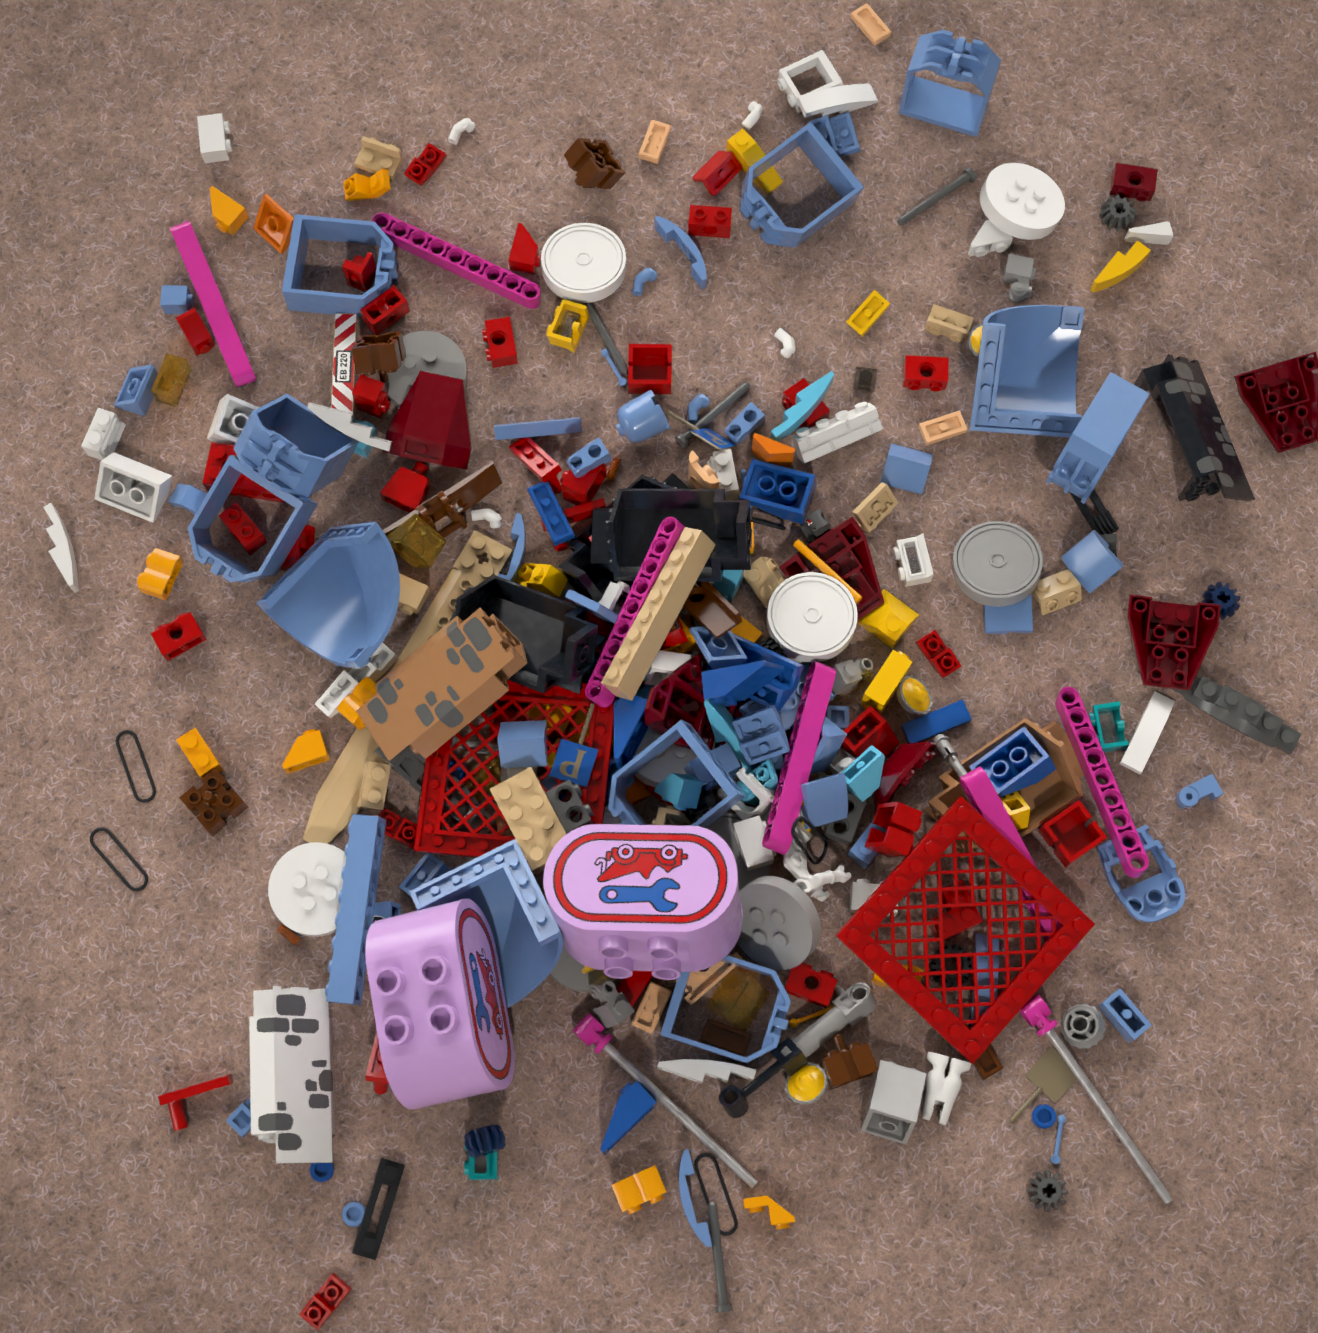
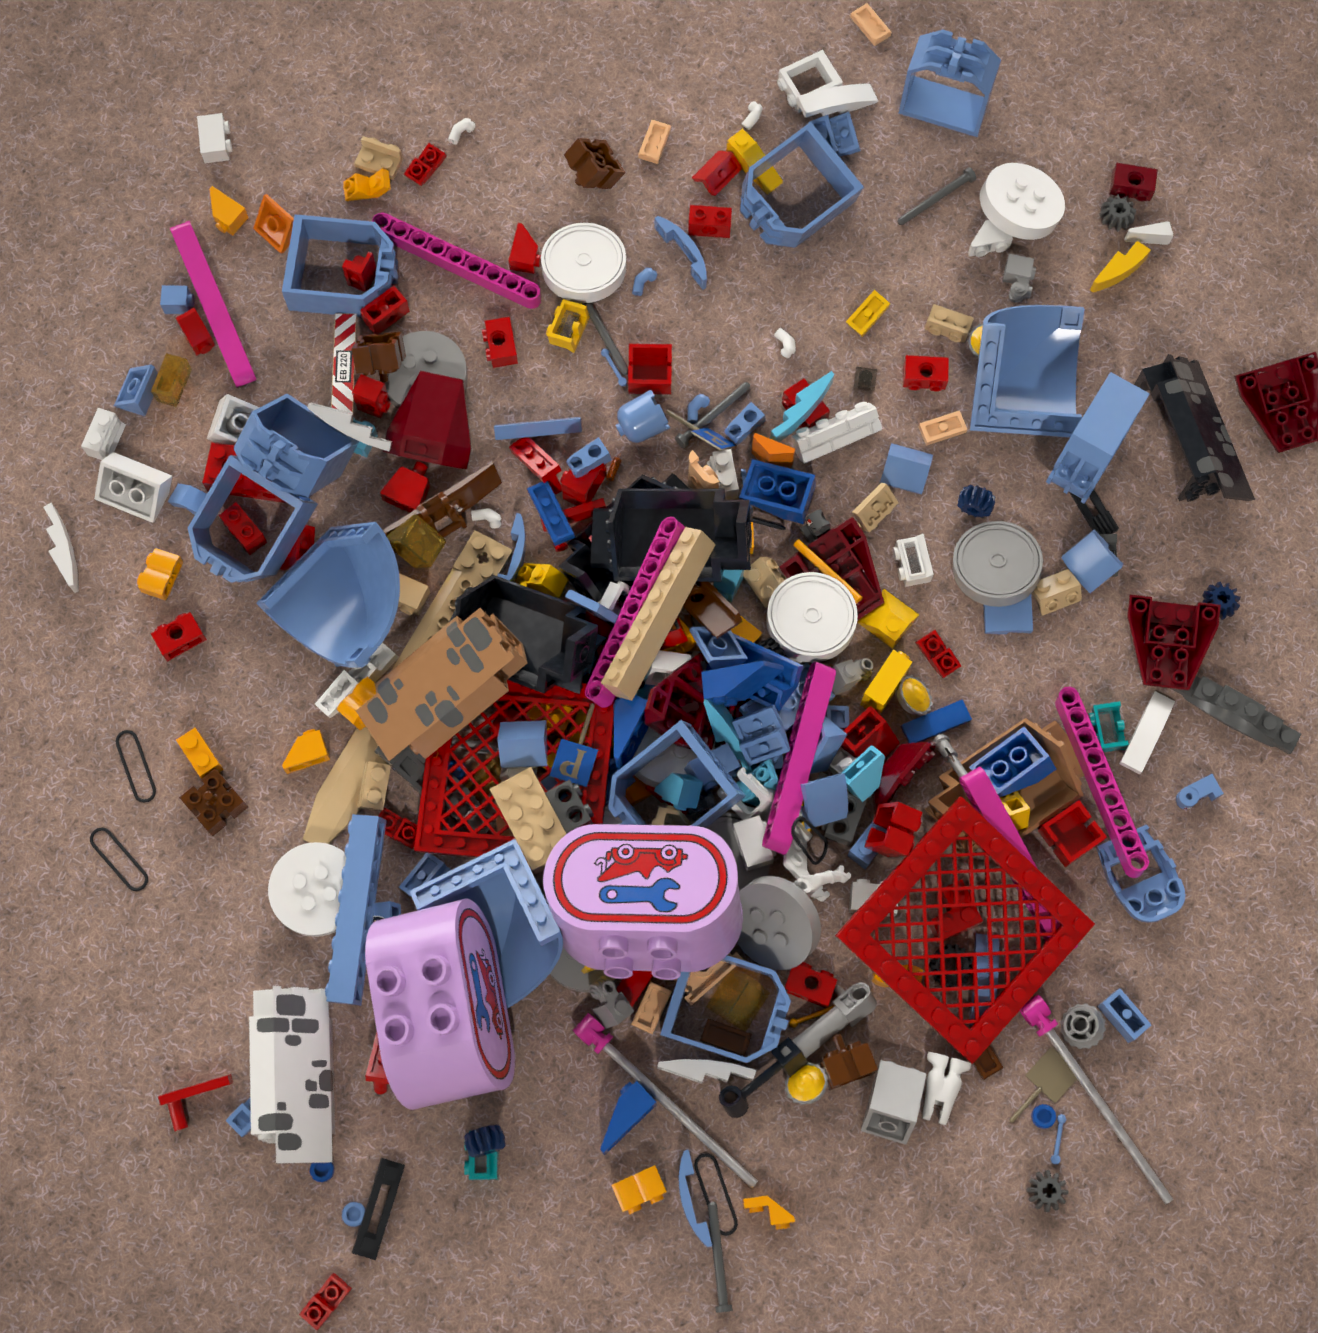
(288, 934): orange piece -> none
(976, 501): none -> dark blue gear

